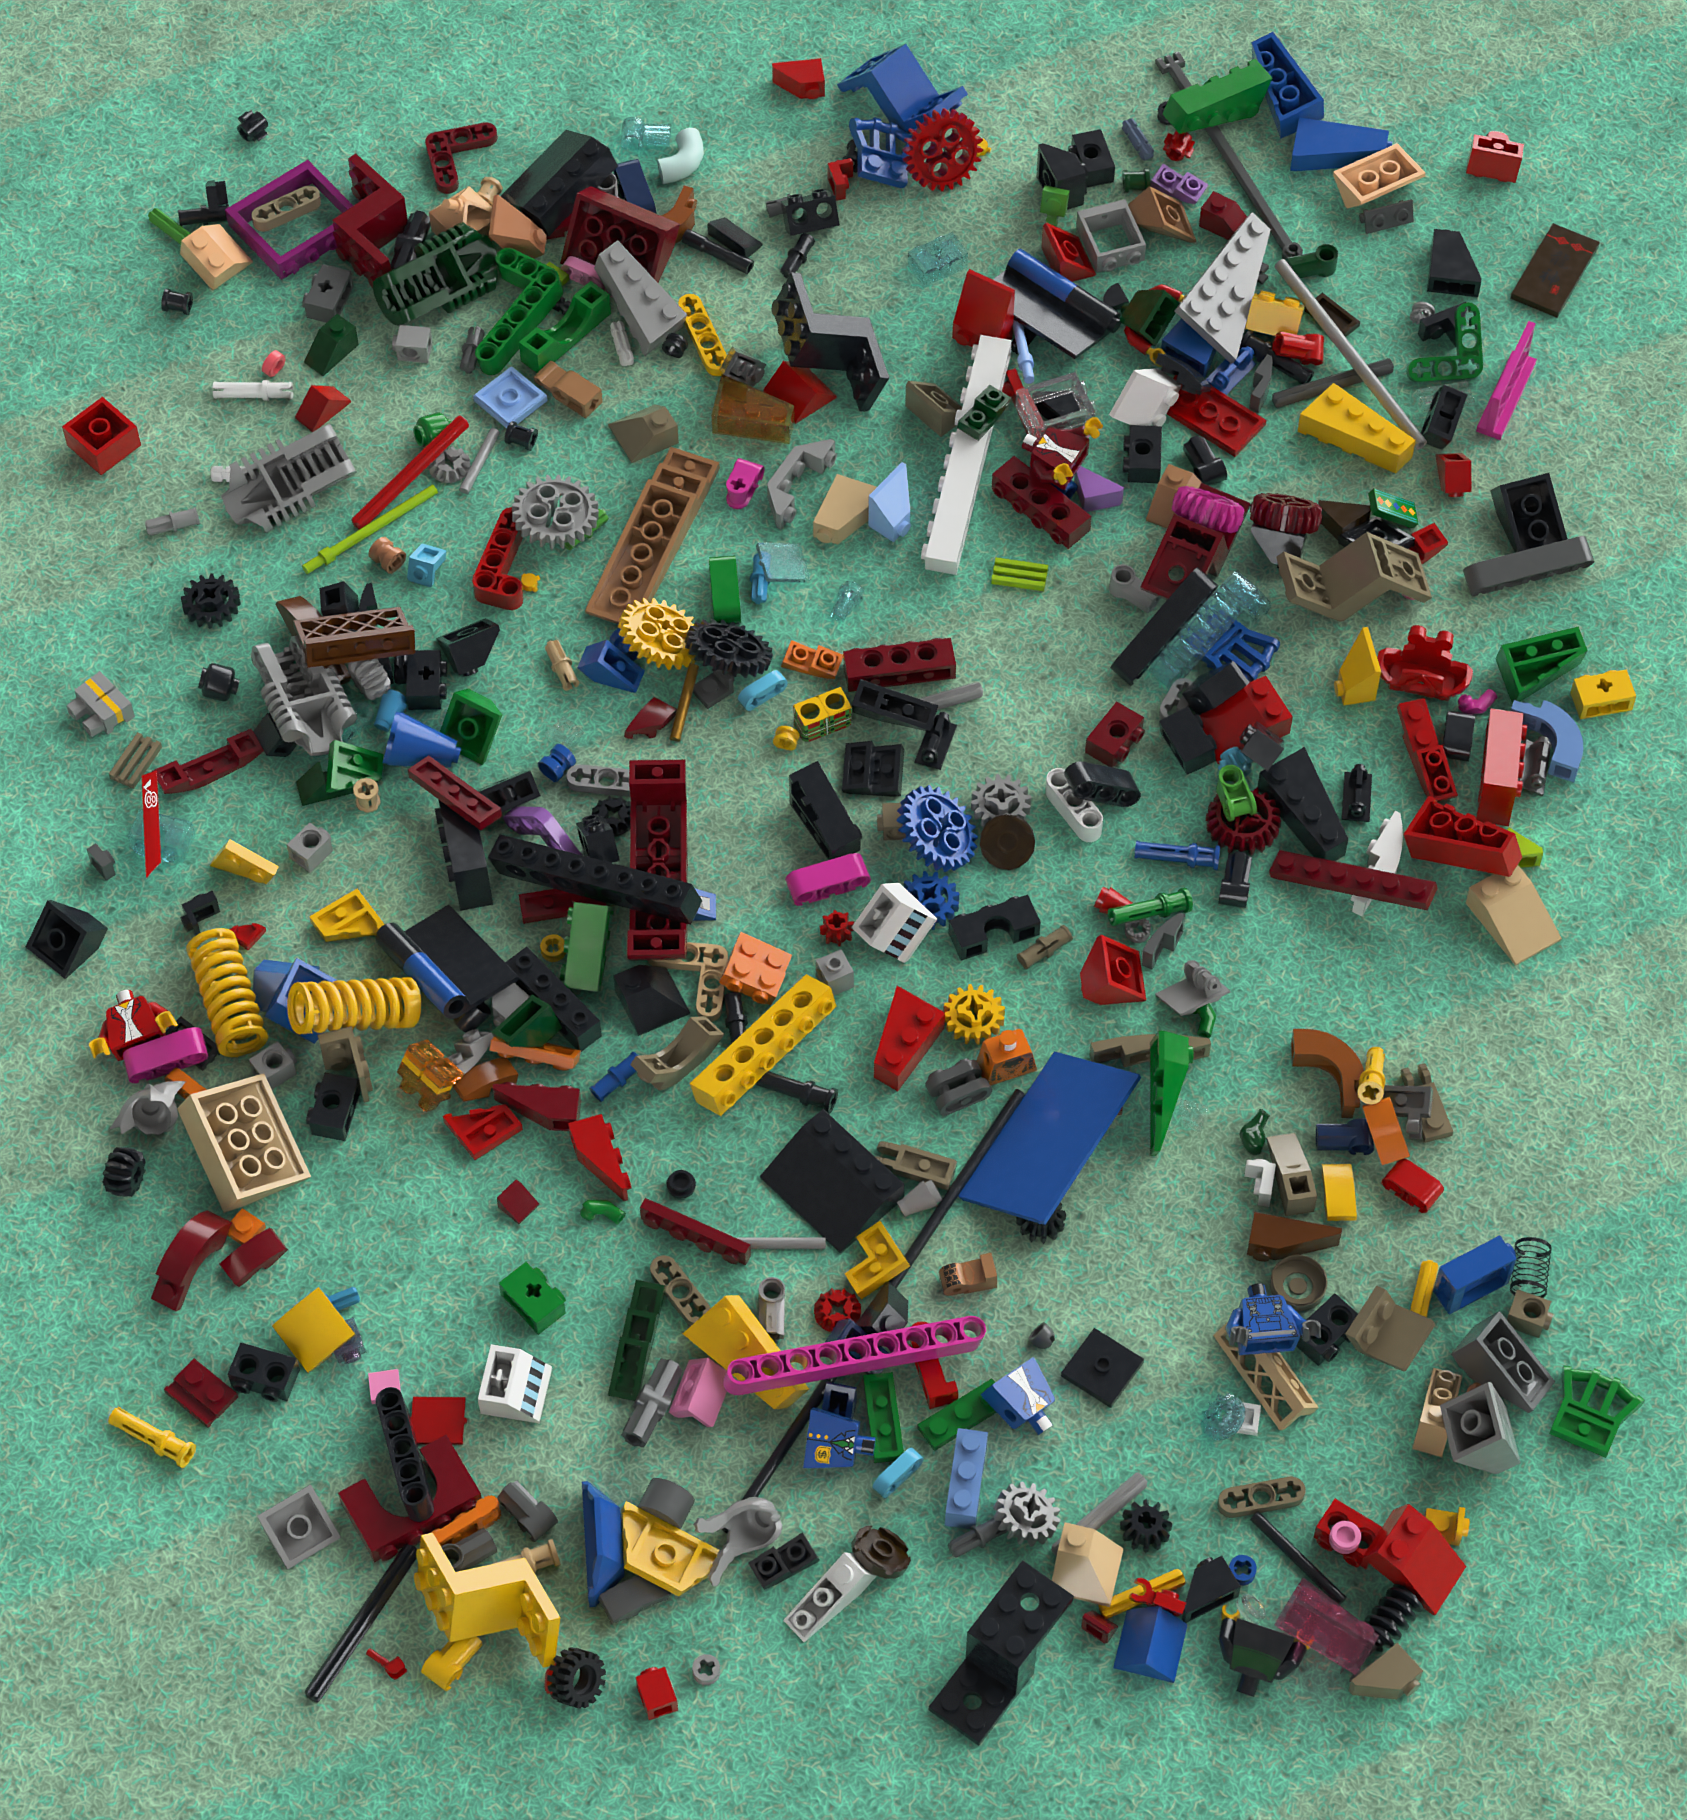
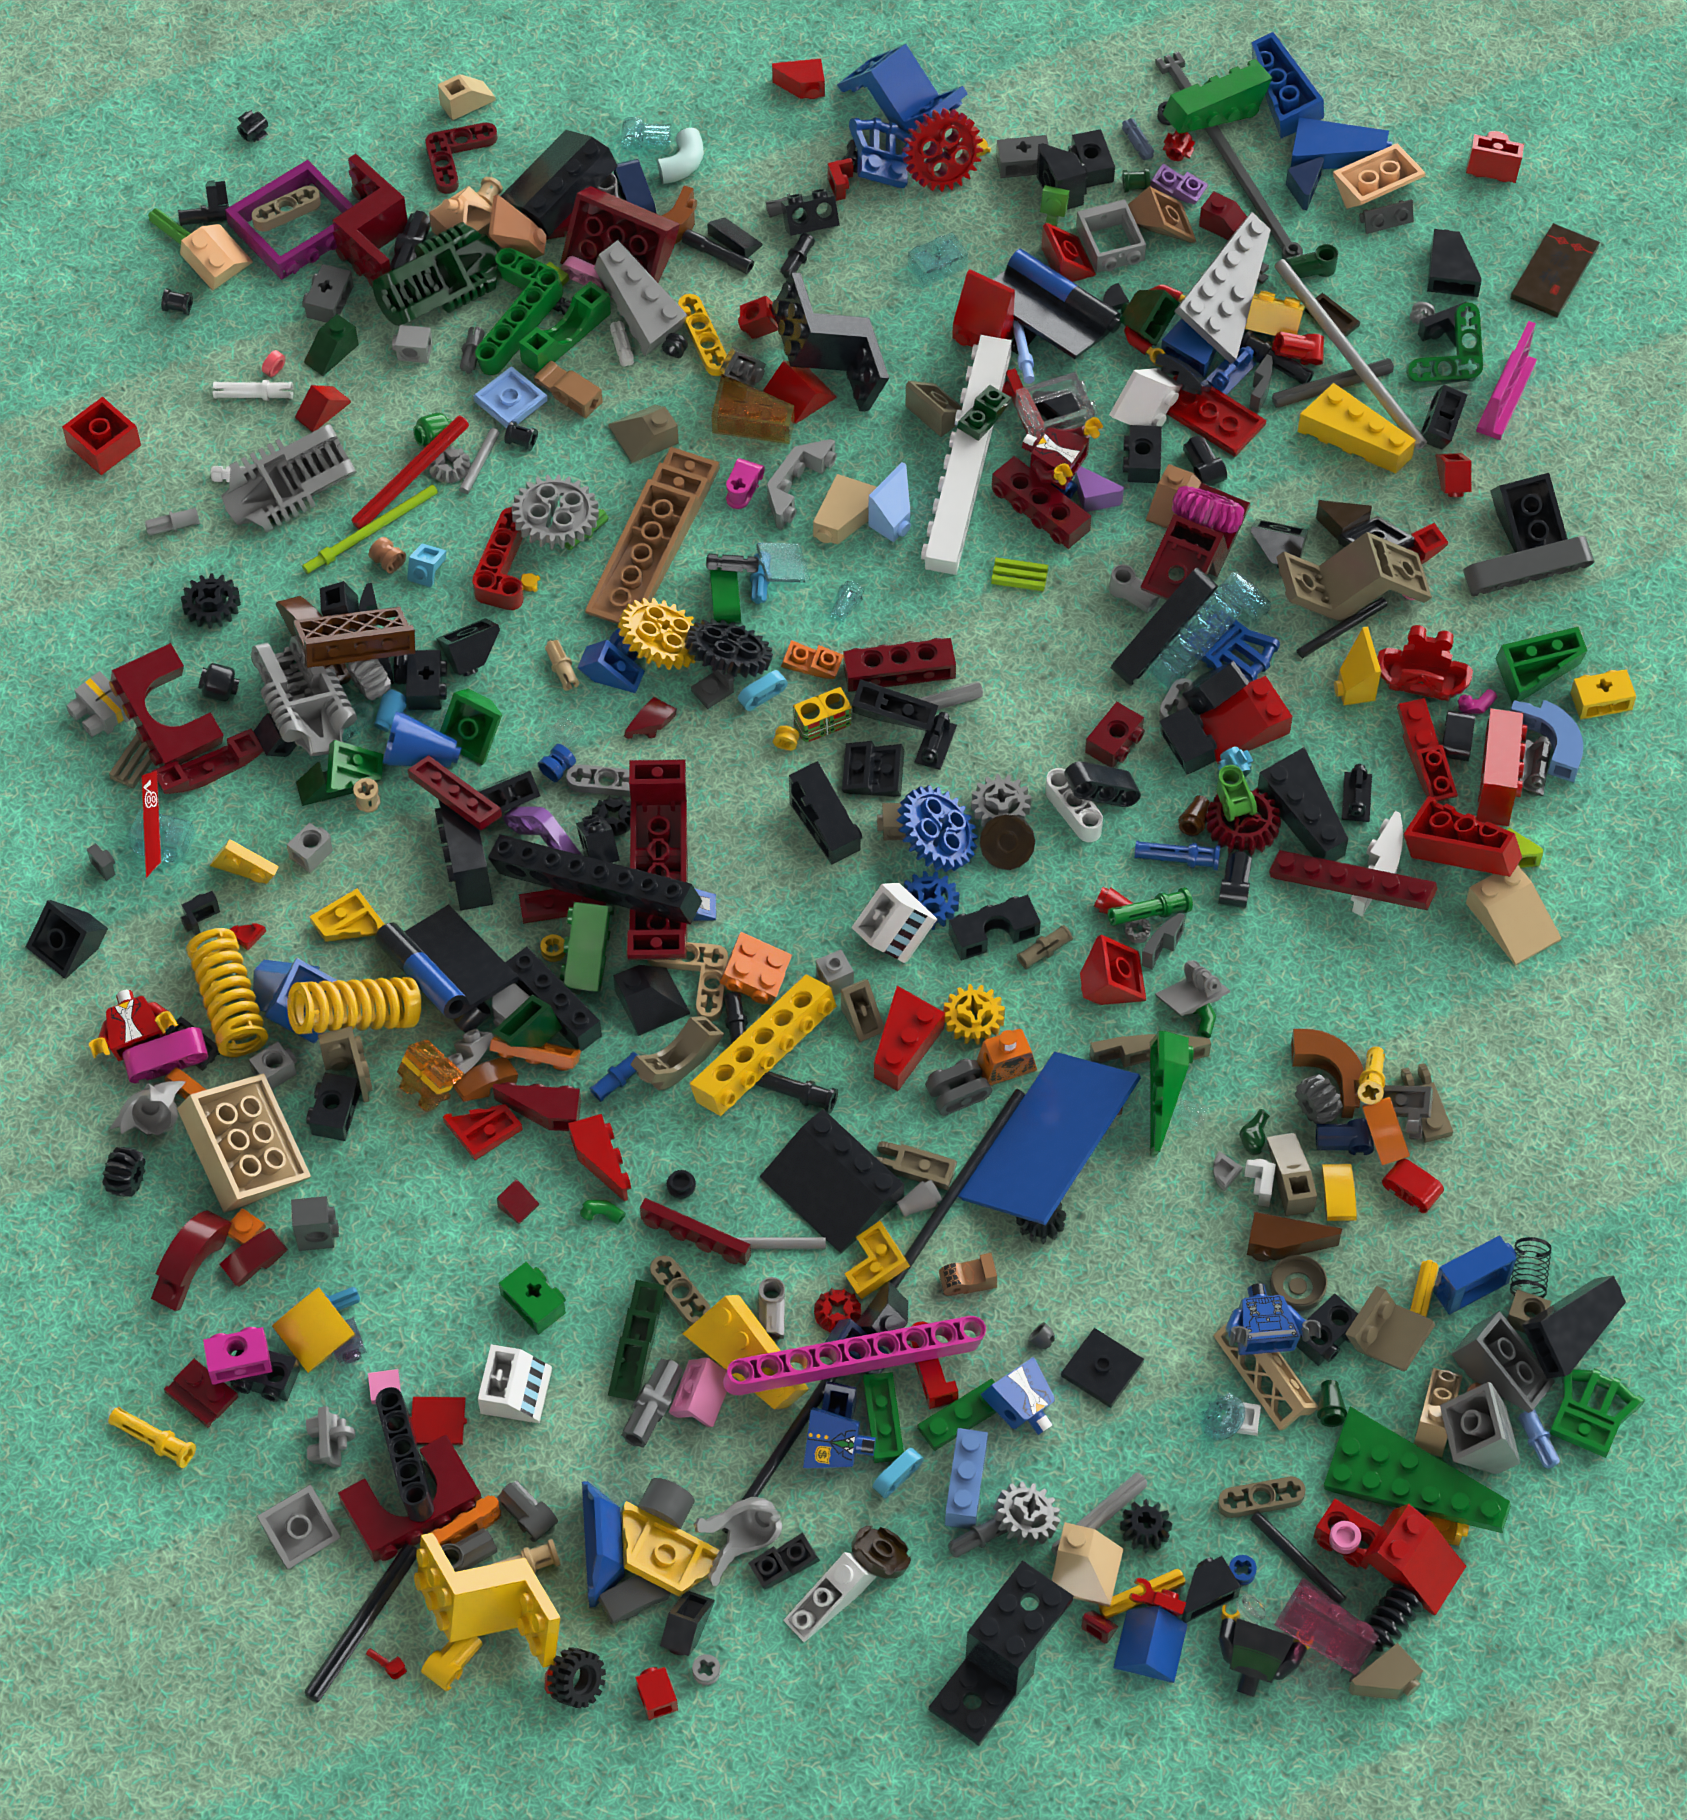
(166, 743): none -> dark red arch
(252, 1362): none -> dark pink brick
(314, 1223): none -> dark grey brick
(332, 1436): none -> light grey hips
(463, 95): none -> tan slope
(684, 702): pearl gold bar -> none
(686, 1623): none -> black slope
(732, 563): none -> black axle
(757, 318): none -> red brick
(827, 878): dark pink beam -> none
(840, 934): red gear -> none
(861, 1010): none -> dark tan slope
(1018, 155): none -> dark grey brick
(1193, 819): none -> reddish brown cone
(1225, 1170): none -> light grey tile
(1261, 745): black brick -> none
(1285, 513): dark red gear -> none
(1303, 181): none -> dark blue slope
(1318, 1099): none -> dark grey gear
(1331, 1404): none -> dark green cone
(1342, 627): none -> black bar
(1393, 508): green tile -> none
(1394, 1472): none -> green wing
(1539, 1439): none -> medium blue axle
(1573, 1324): none -> black slope

